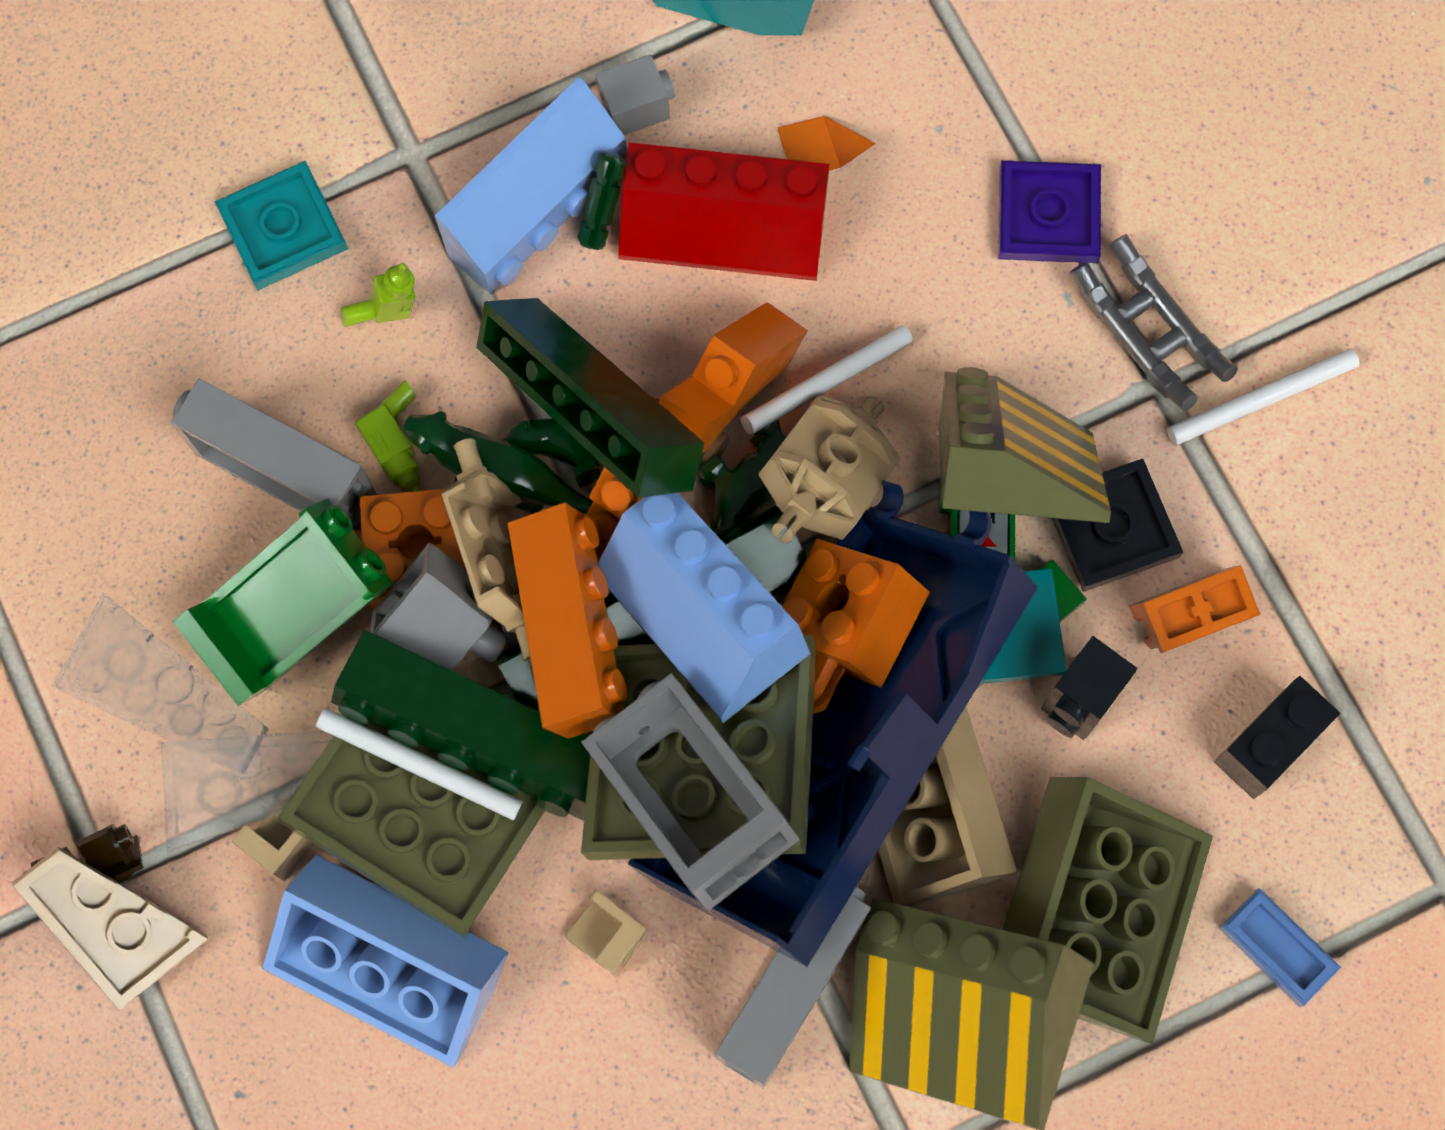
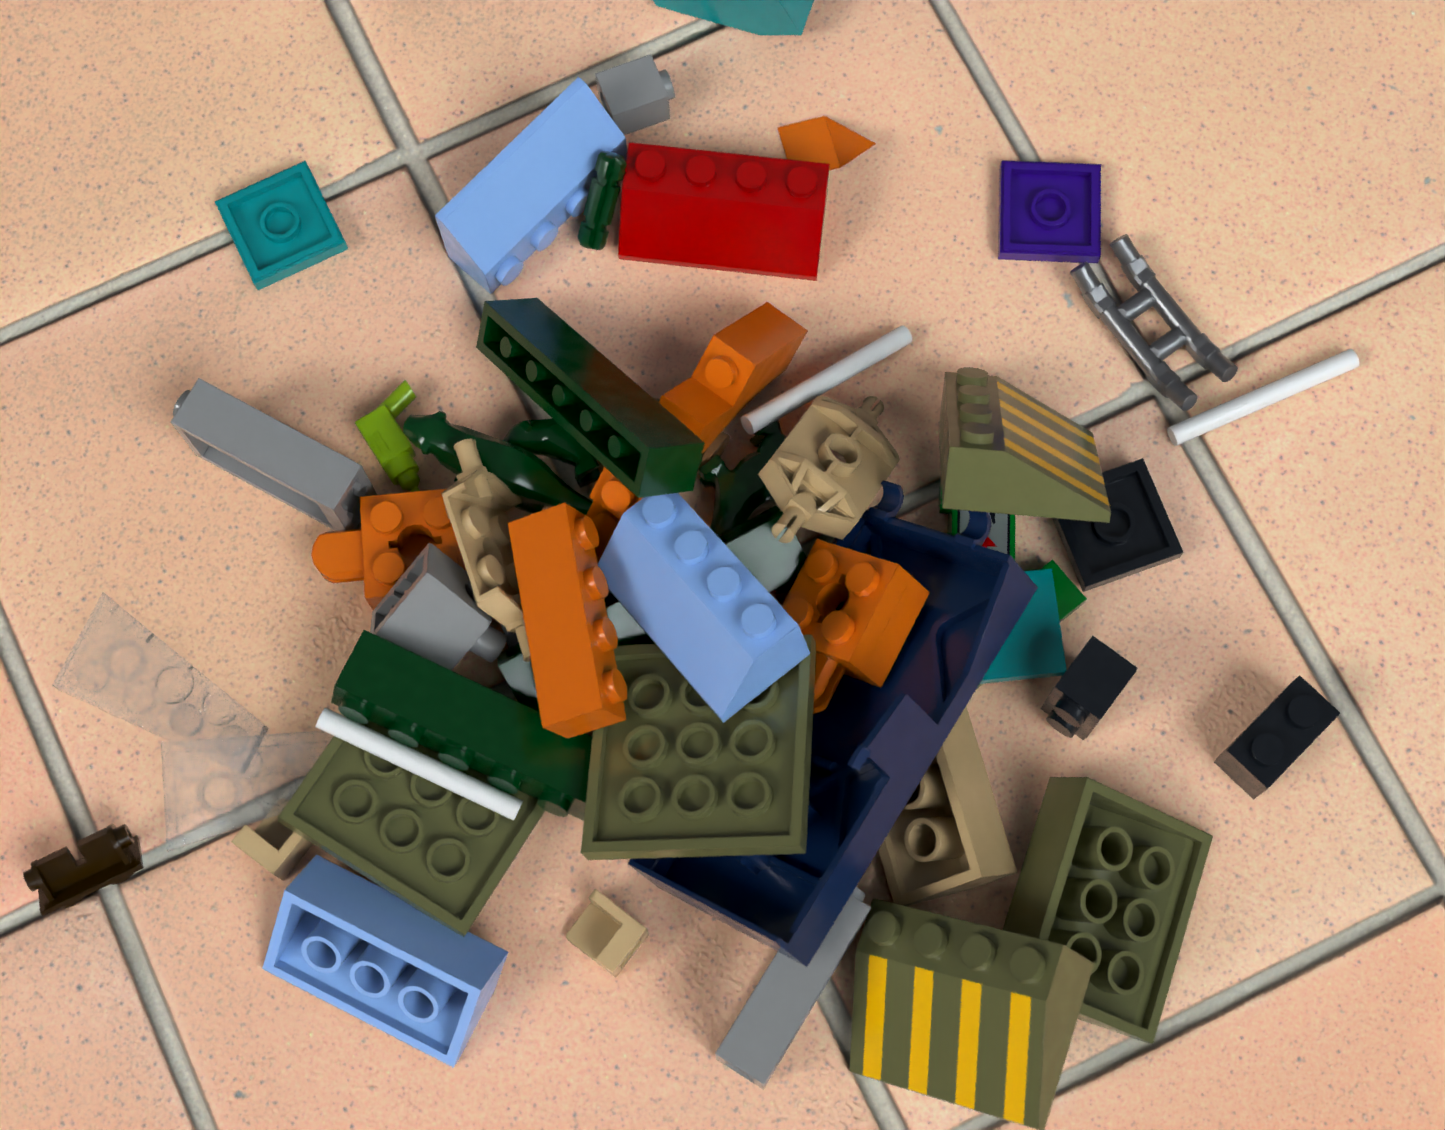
(106, 926): tan wing -> none
(285, 602): panel -> none
(389, 300): lime piece -> none
(621, 741): light grey piece -> none
(1196, 609): orange hinge -> none
(1279, 947): medium blue tile -> none

